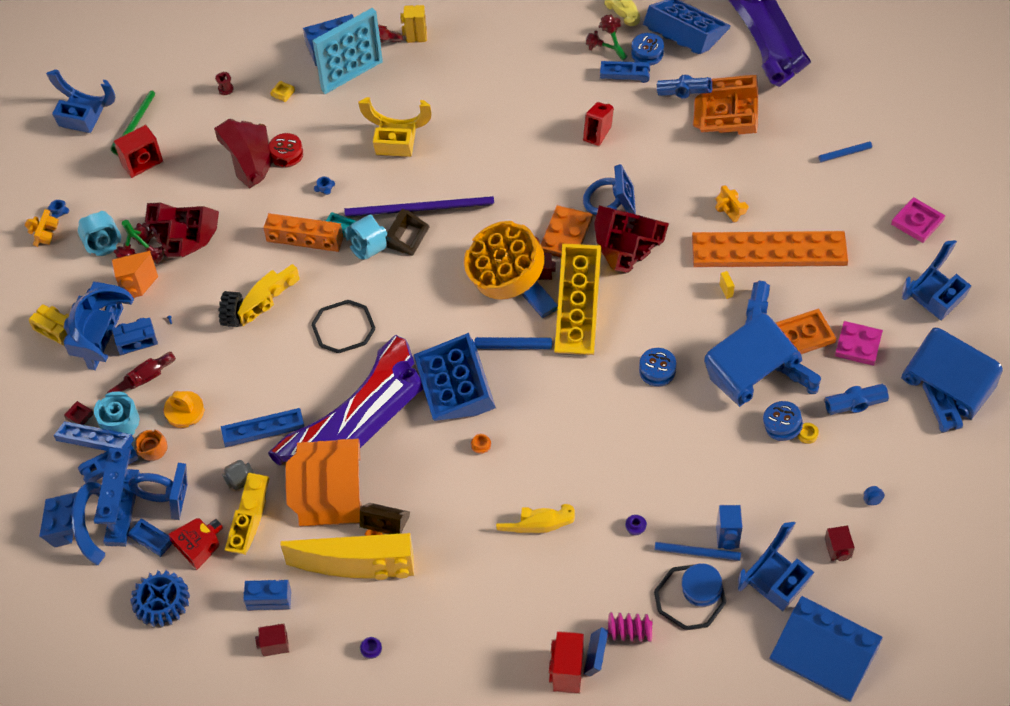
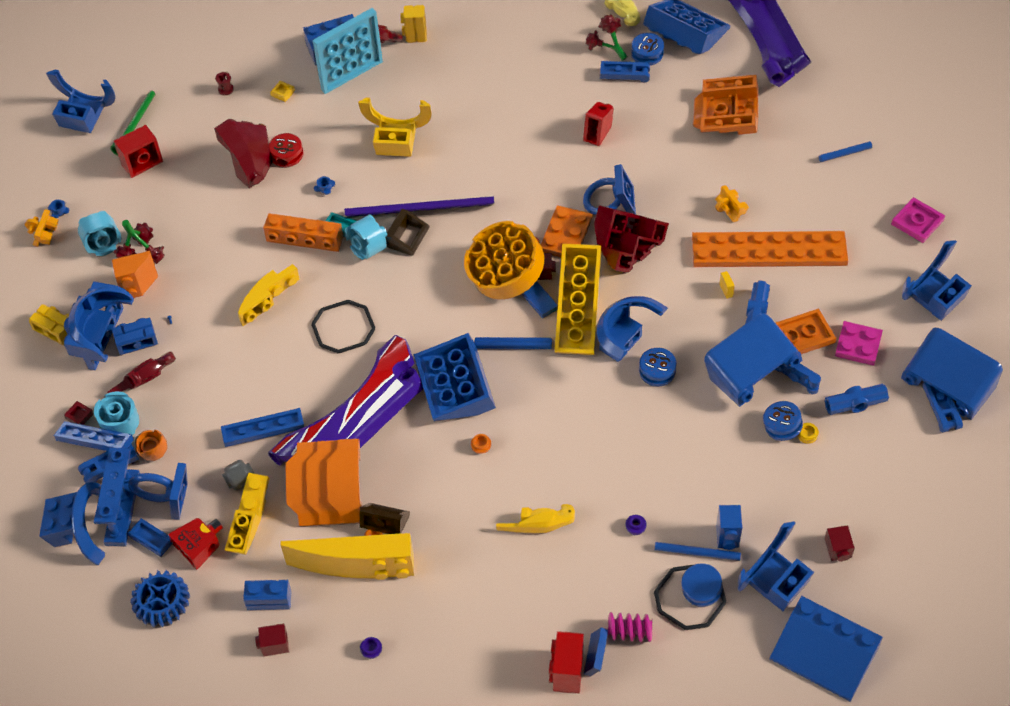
(181, 228): dark red brick -> none
(183, 409): light orange tile -> none
(229, 308): black tyre -> none
(618, 331): none -> blue piece
(684, 86): blue piece -> none
(873, 495): blue plate -> none

